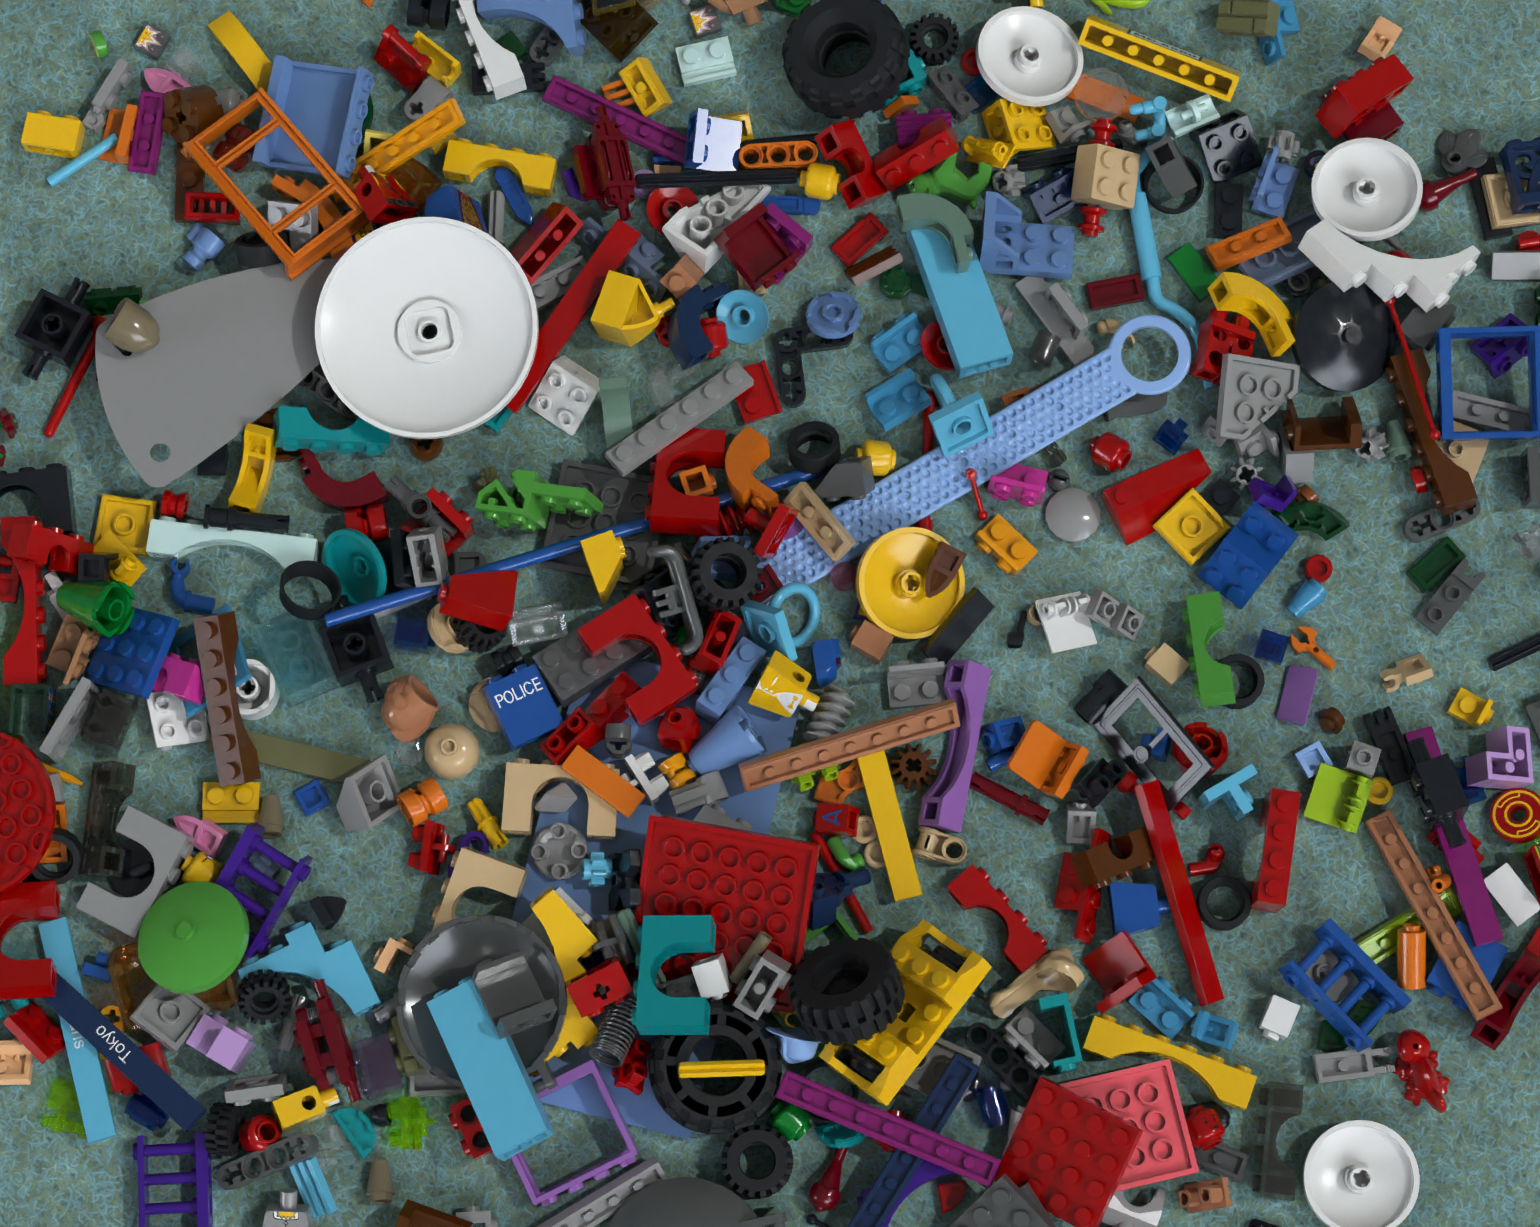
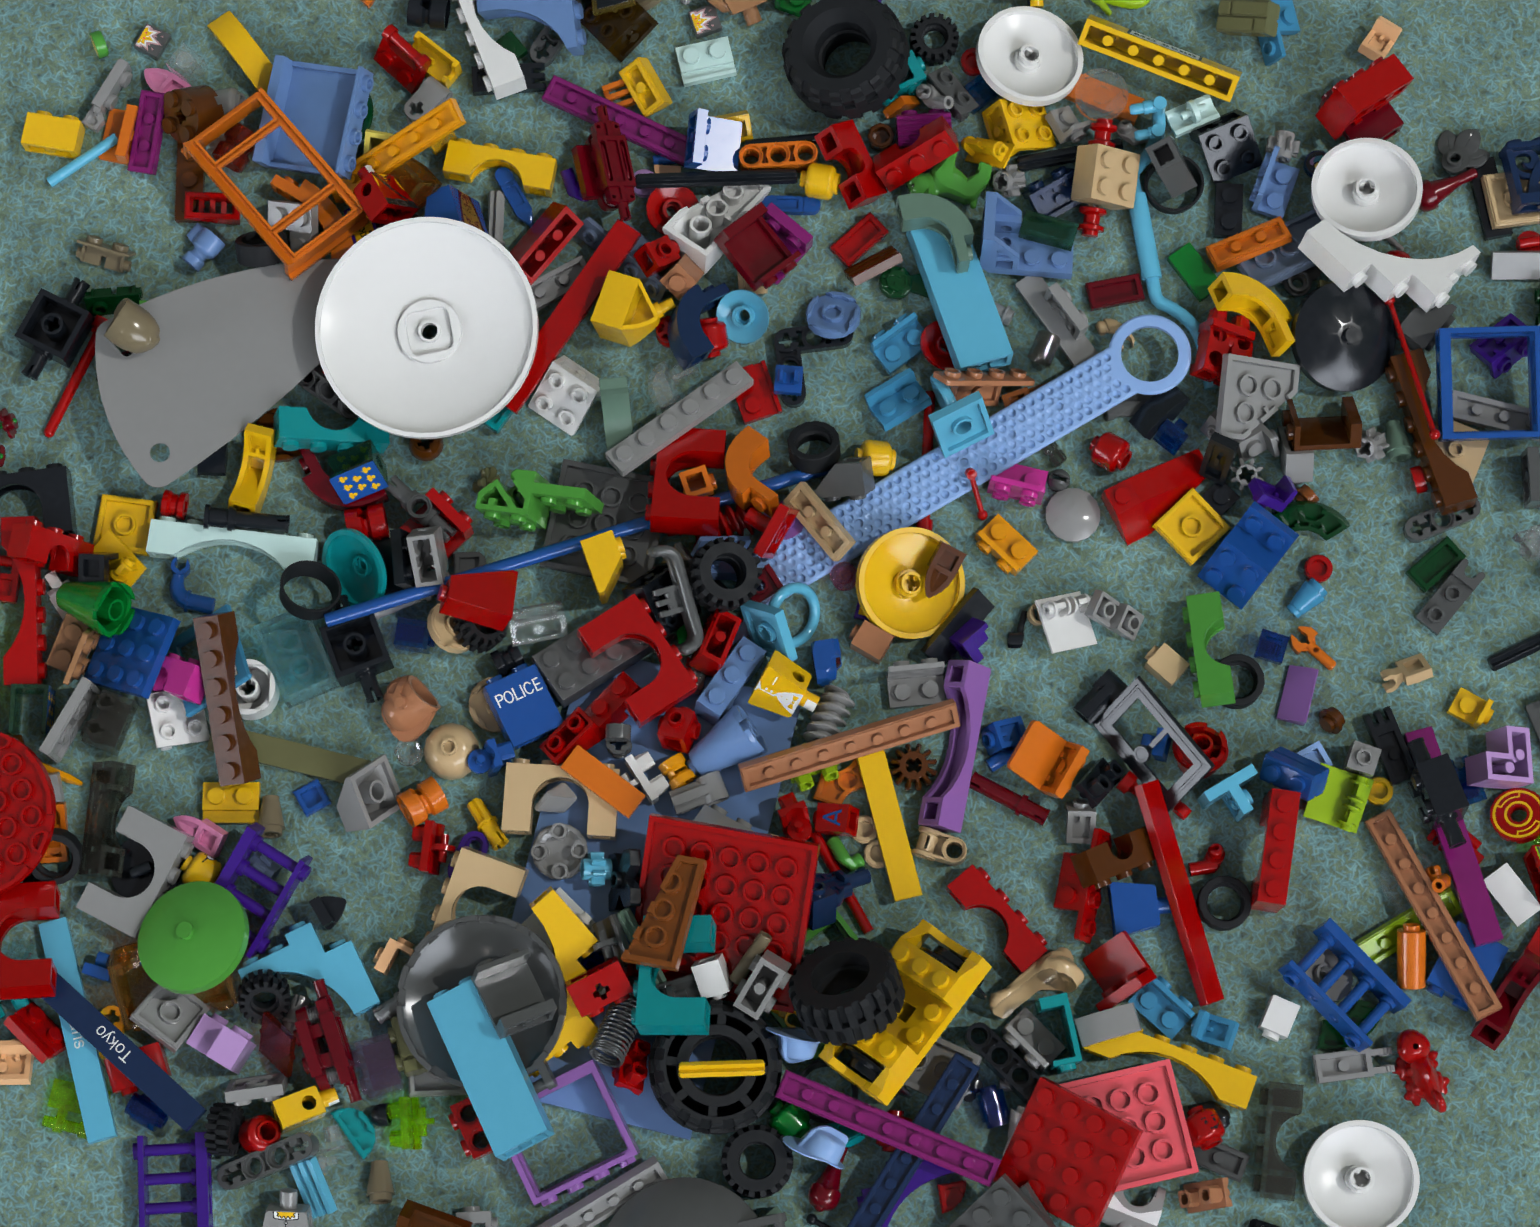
(94, 249): none -> dark tan hinge
(277, 1044): none -> clear red piece
(358, 472): none -> piece
(490, 757): none -> blue hips
(662, 253): none -> red brick
(666, 926): none -> dark orange wing
(788, 380): none -> blue tile
(794, 818): none -> red hips
(821, 1144): none -> light blue piece
(880, 137): none -> reddish brown tile
(933, 98): none -> light grey arm
(969, 639): none -> dark purple panel
(986, 382): none -> nougat bracket
(1048, 230): none -> clear green tile
(1108, 1024): none -> light grey slope
(1157, 410): none -> black slope
(1218, 458): none -> black plate
(1294, 773): none -> blue brick

